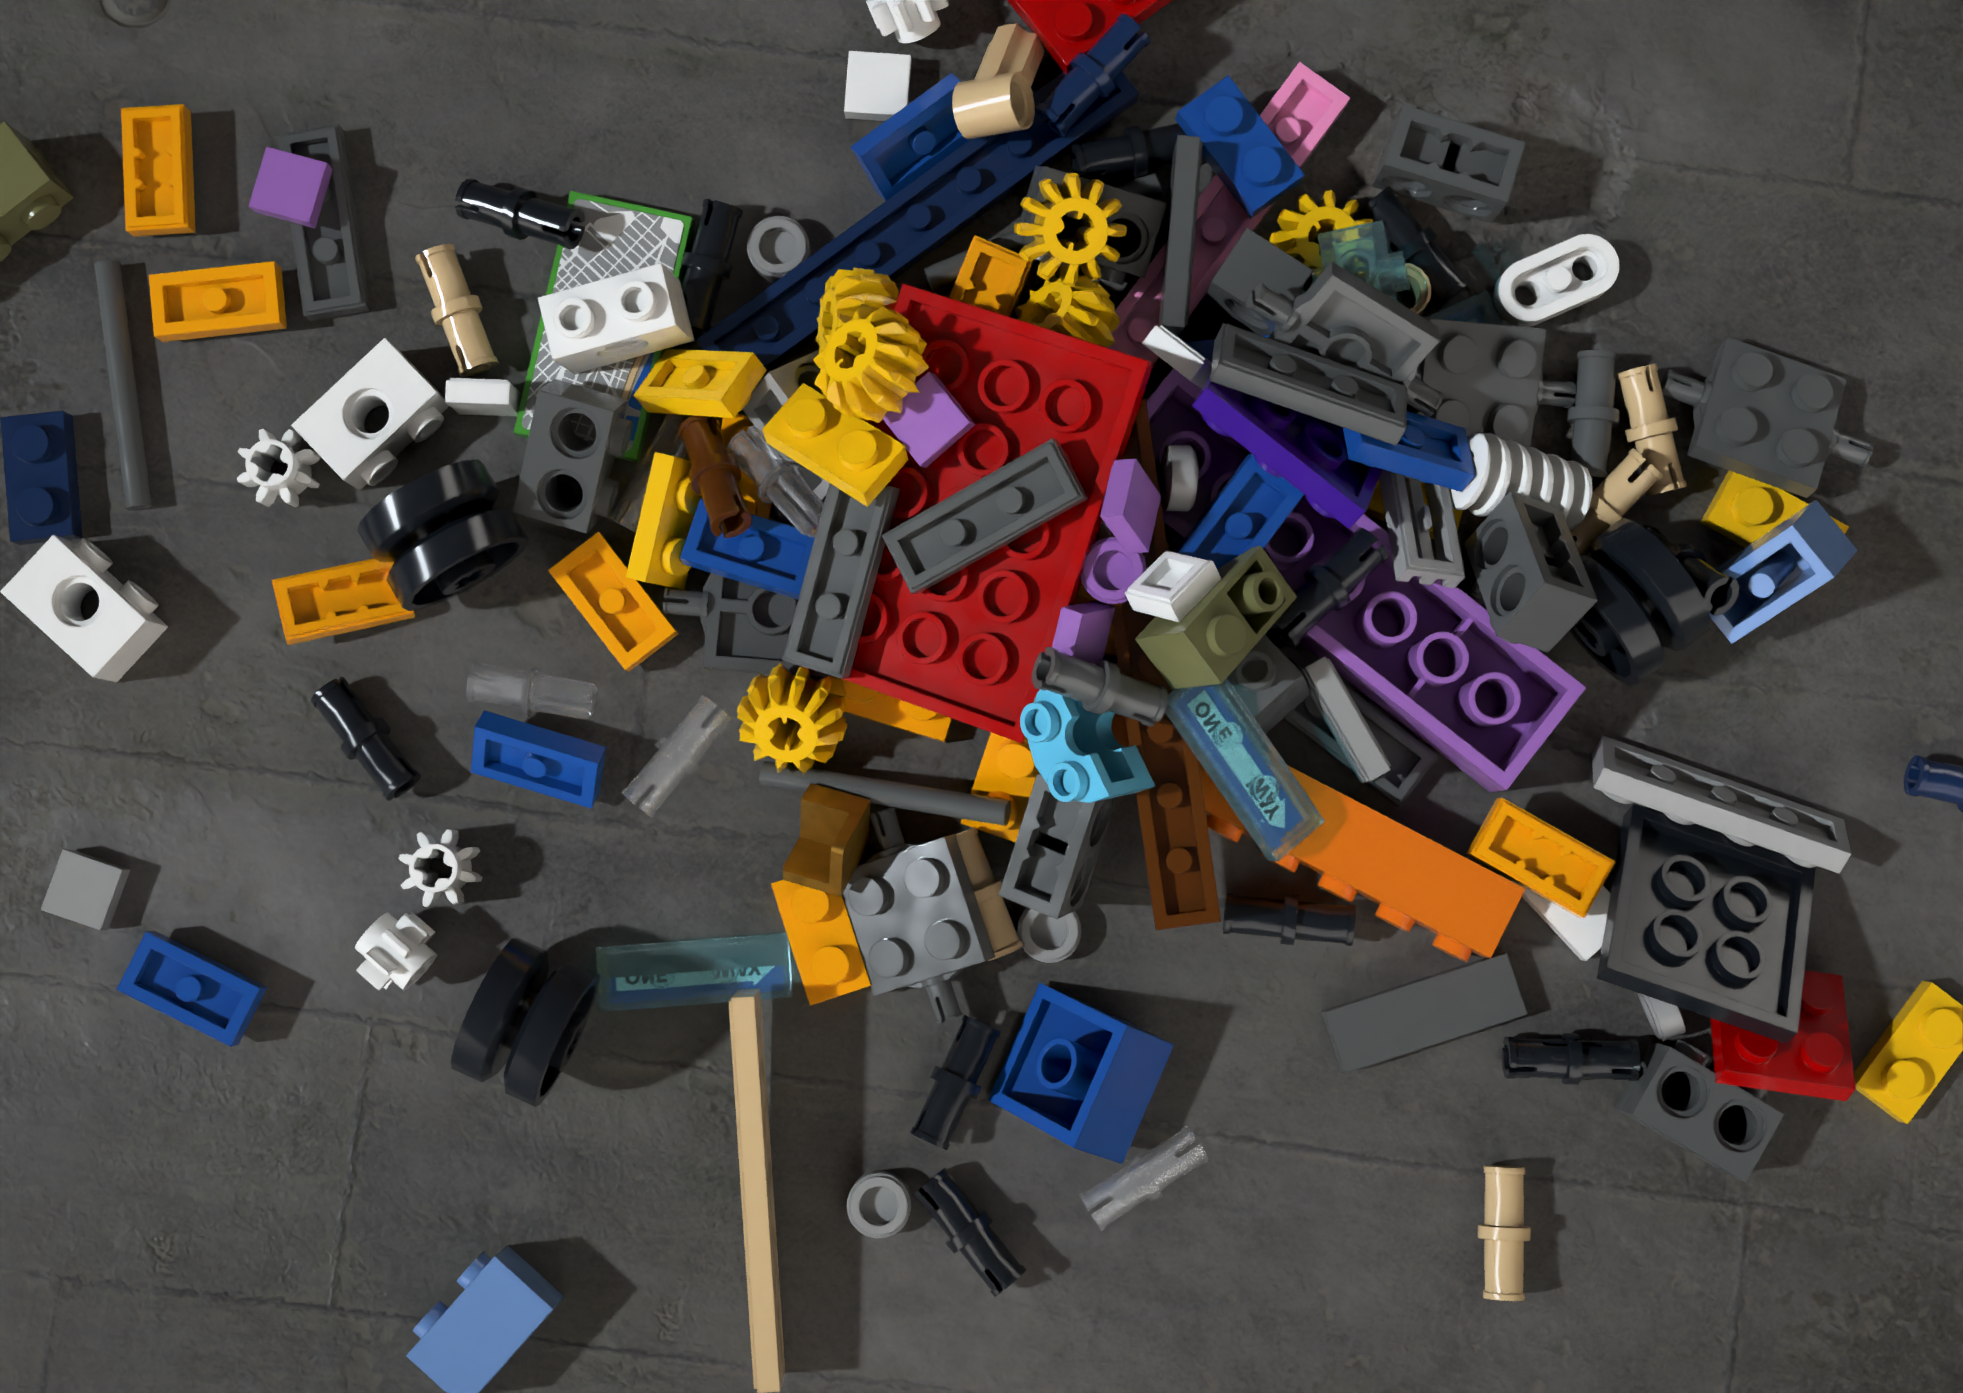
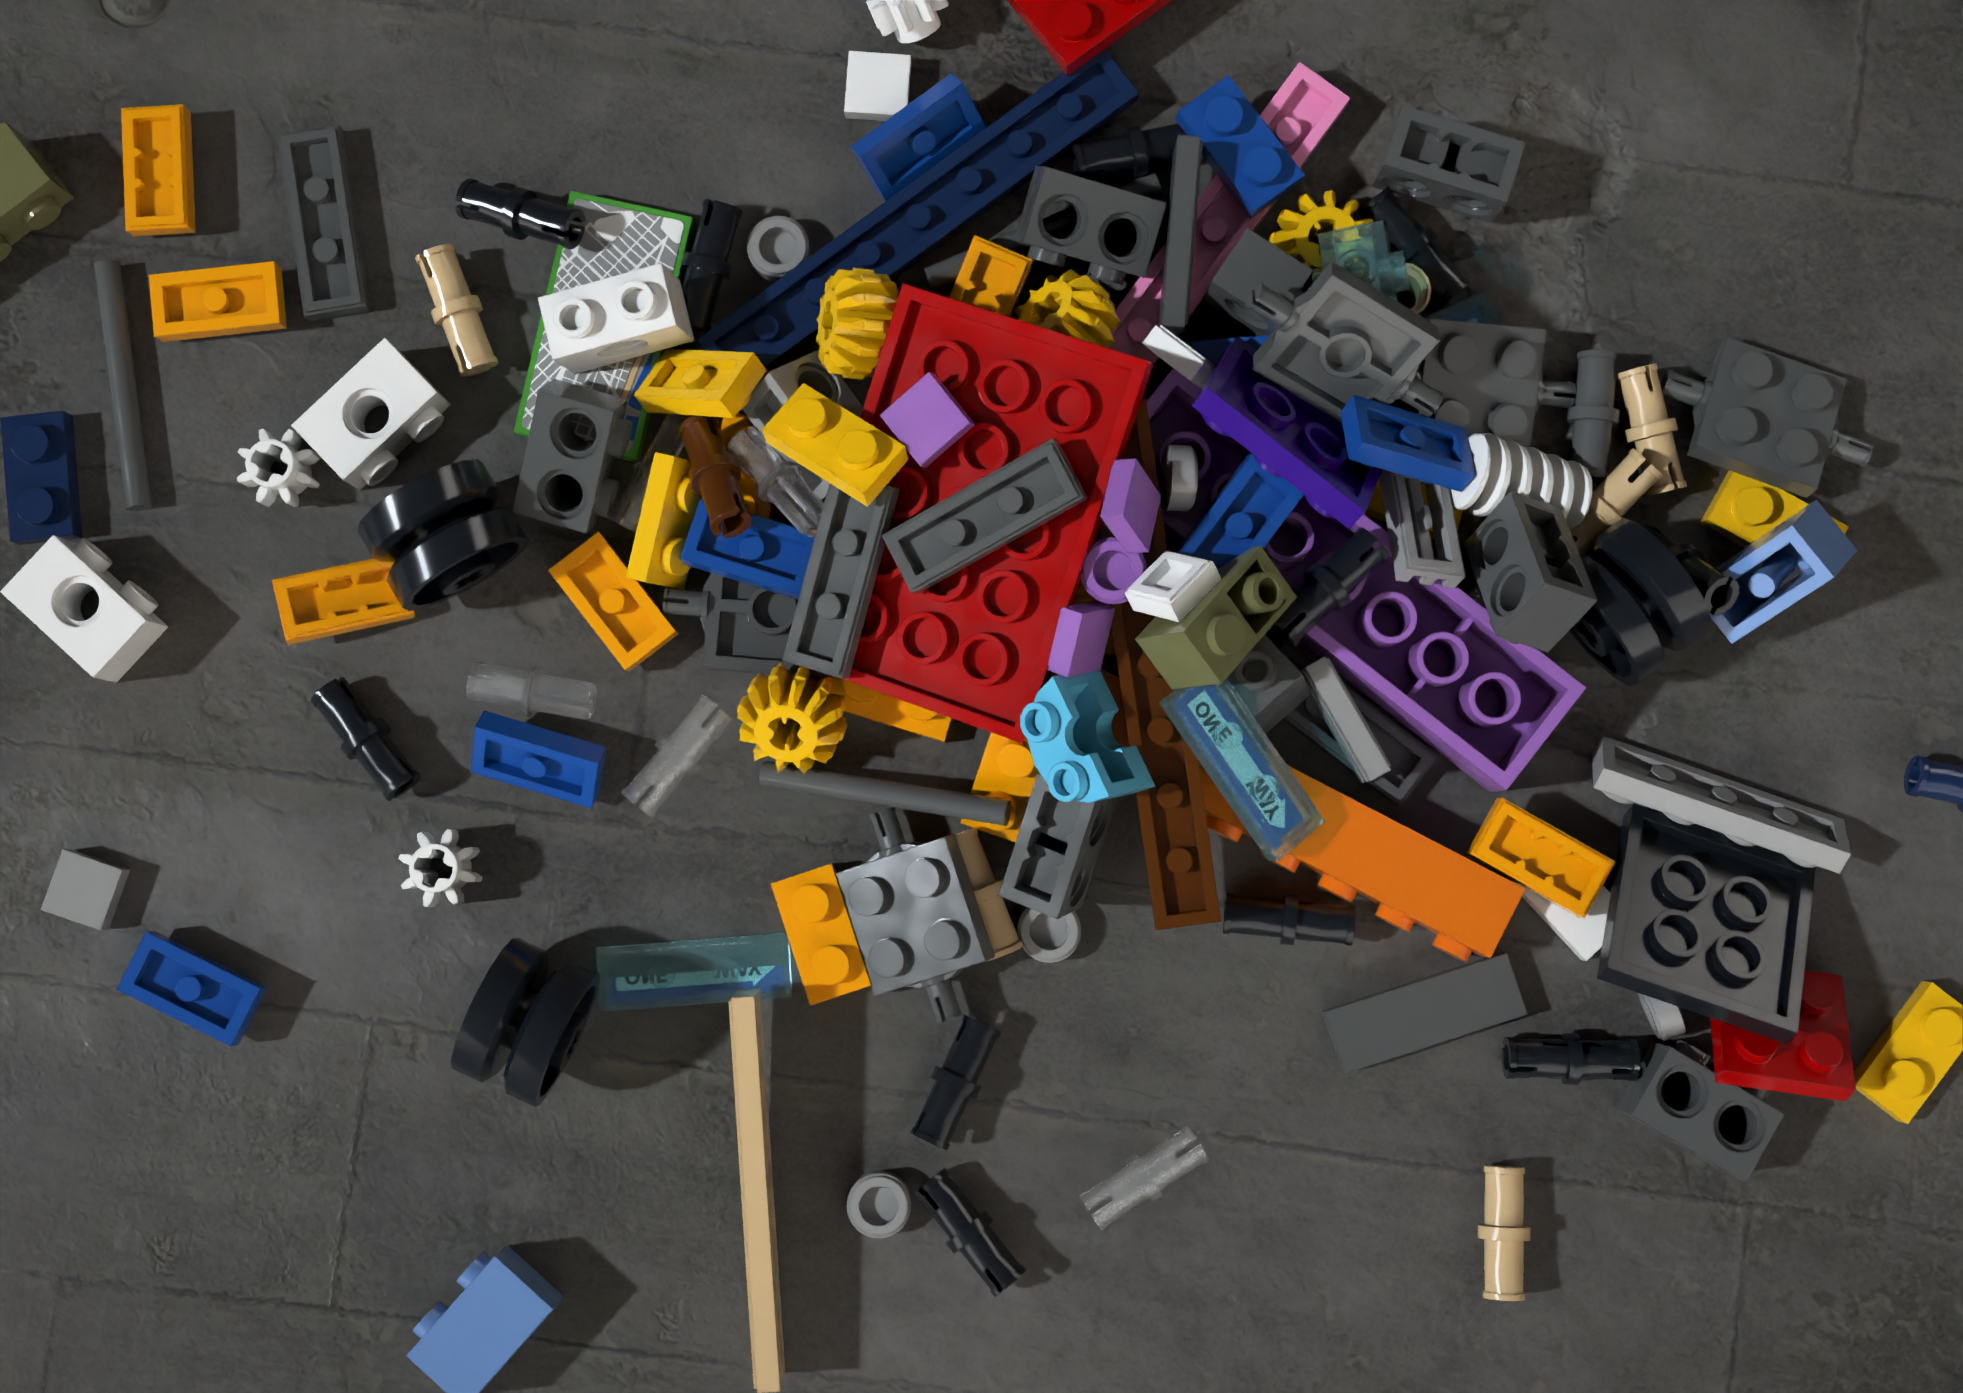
(290, 187): medium lavender tile -> none
(395, 951): white gear -> none
(482, 397): white tile -> none
(830, 839): pearl gold panel -> none
(870, 363): yellow gear -> none
(1001, 93): tan piece -> none
(1080, 1074): blue slope -> none
(1091, 235): yellow gear -> none
(1092, 74): dark blue pin -> none
(1099, 686): dark grey pin -> none
(1309, 384): dark grey tile -> none
(1553, 282): white plate -> none

